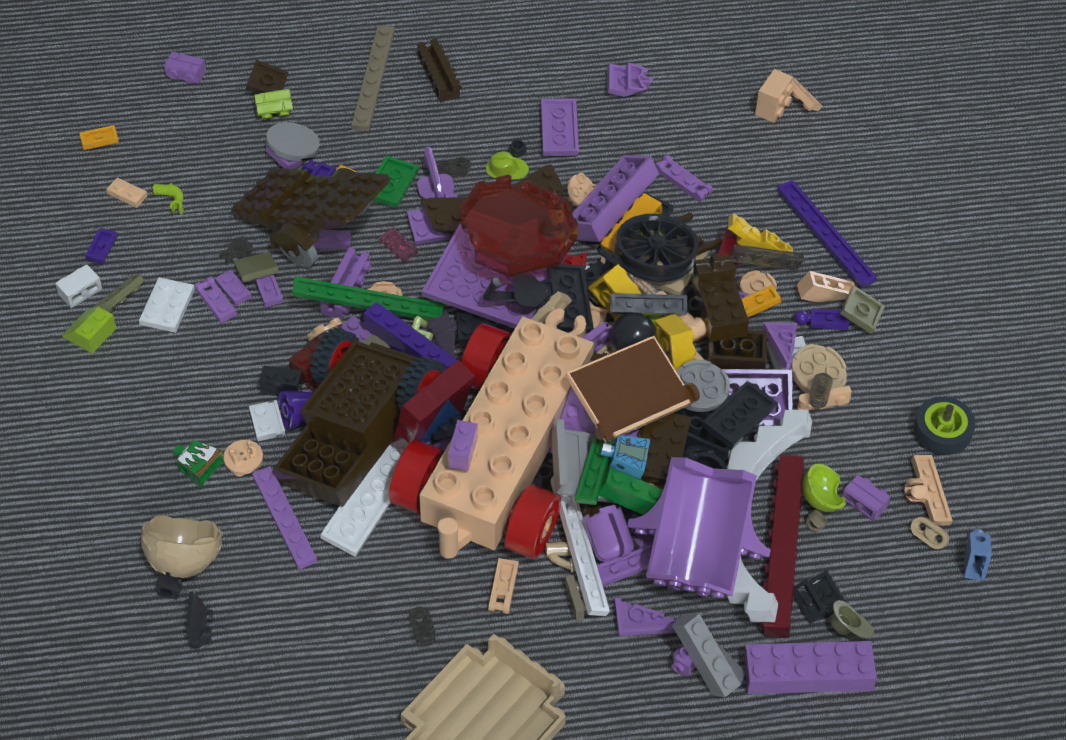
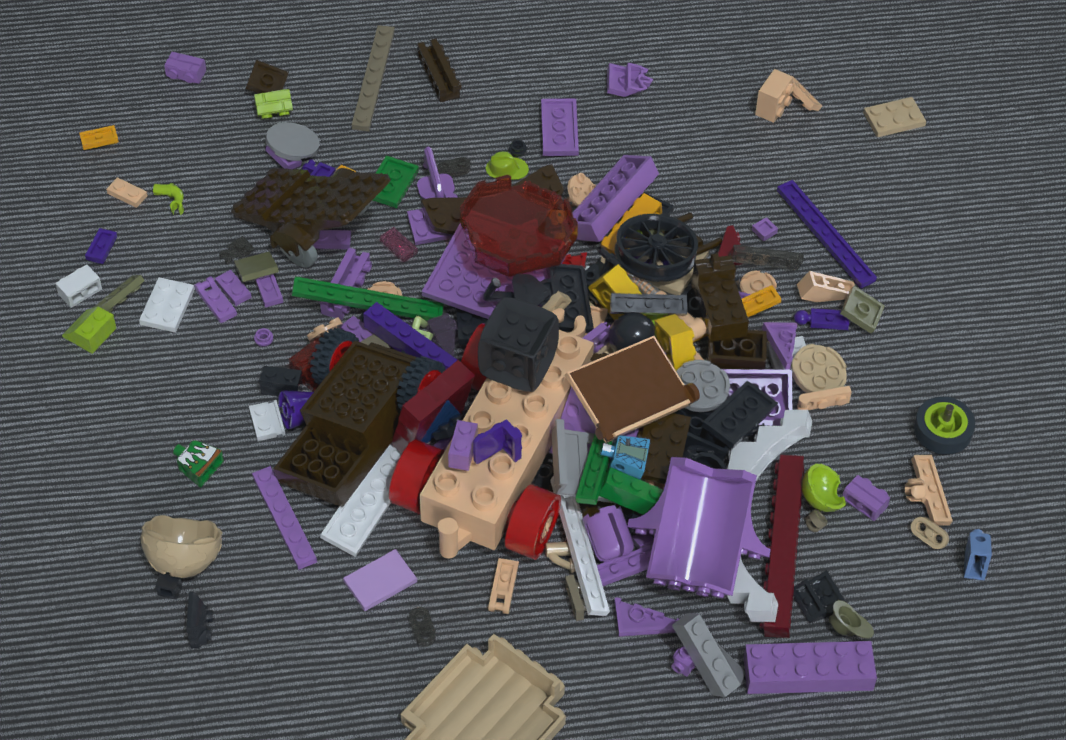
(250, 451): light nougat plate -> none
(263, 333): none -> medium lavender plate
(380, 580): none -> lavender tile
(499, 437): none -> dark purple bracket
(518, 344): none -> black piece
(683, 178): medium lavender plate -> none
(752, 237): yellow slope -> none
(764, 229): none -> medium lavender plate
(819, 391): clear smoke plate -> none
(894, 117): none -> tan plate

